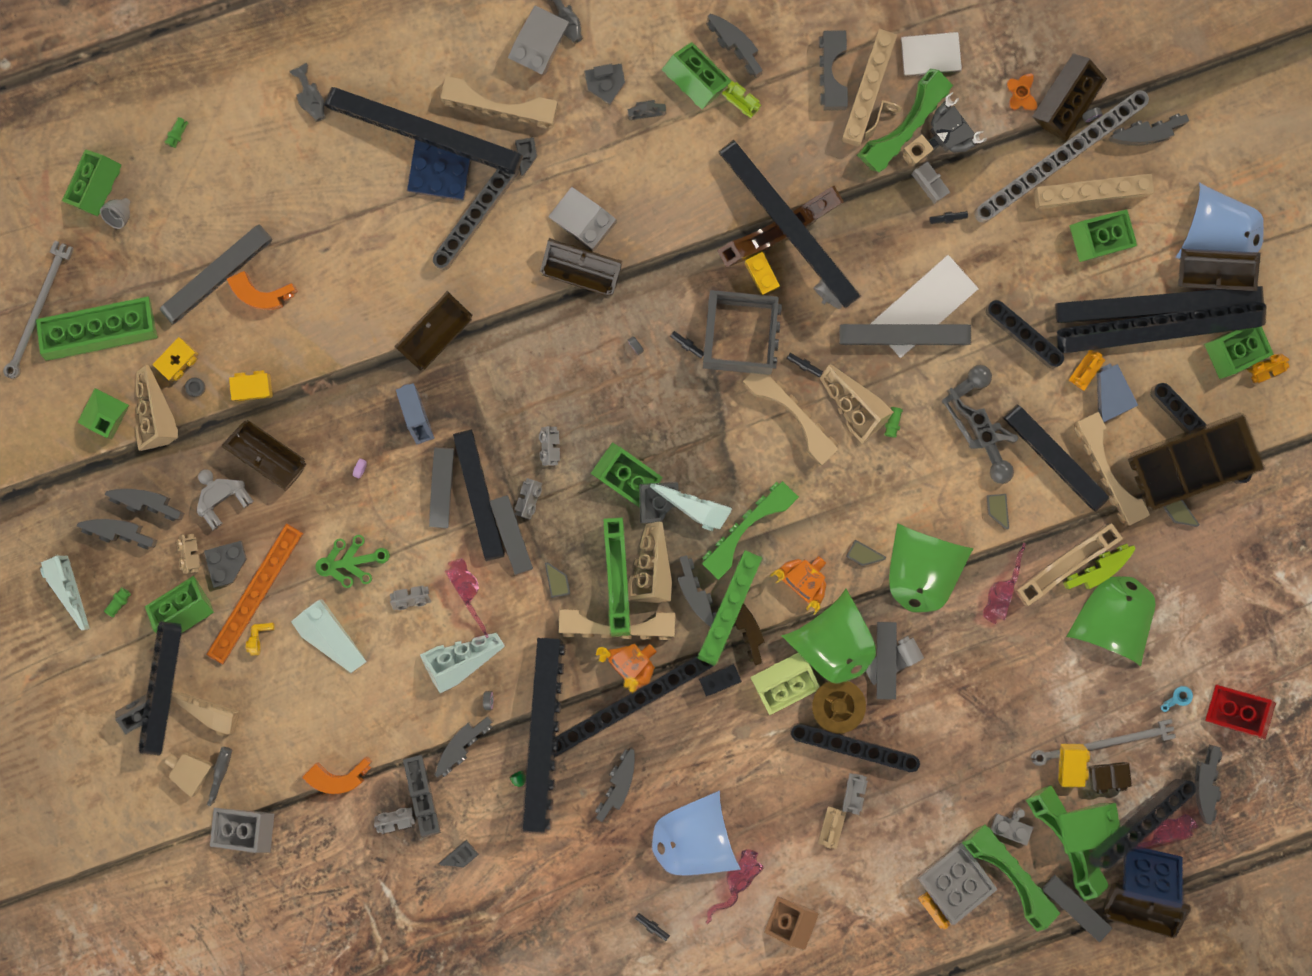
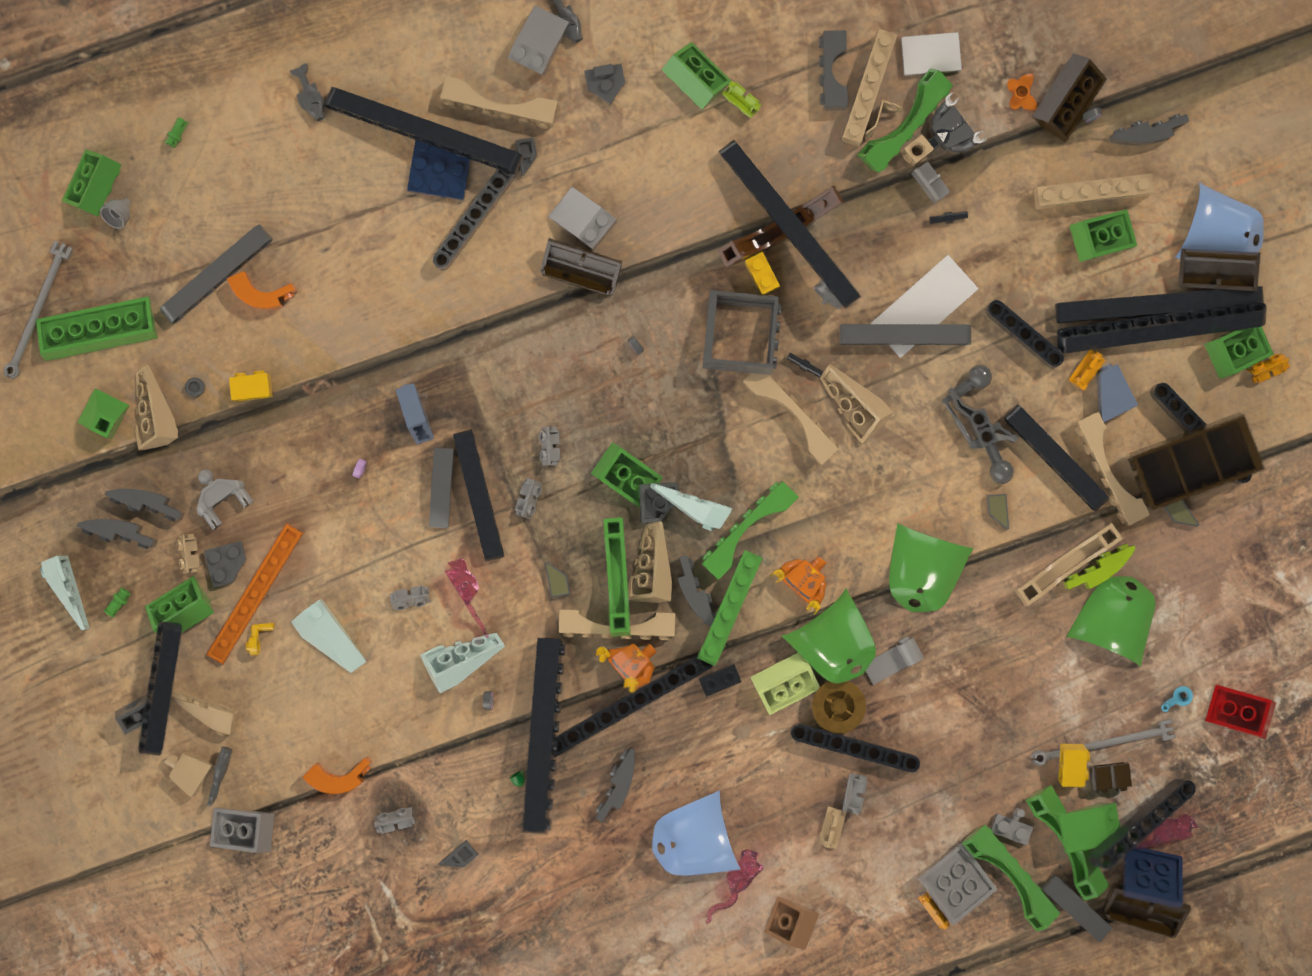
(166, 364): yellow brick -> none
(265, 454): dark brown container -> none
(349, 561): bright green plant -> none
(421, 796): dark grey slope -> none
(434, 331): dark brown container -> none
(456, 751): dark grey slope -> none
(511, 535): dark grey slope -> none
(646, 110): dark grey plate -> none
(652, 927): black bar -> none
(687, 344): black bar -> none
(733, 37): dark grey slope -> none
(751, 635): dark brown slope -> none
(863, 554): olive tile -> none
(886, 660): dark grey tile -> none
(893, 423): bright green pin -> none
(1001, 594): clear pink animal -> none
(1068, 150): light grey beam -> none
(1206, 792): dark grey slope -> none

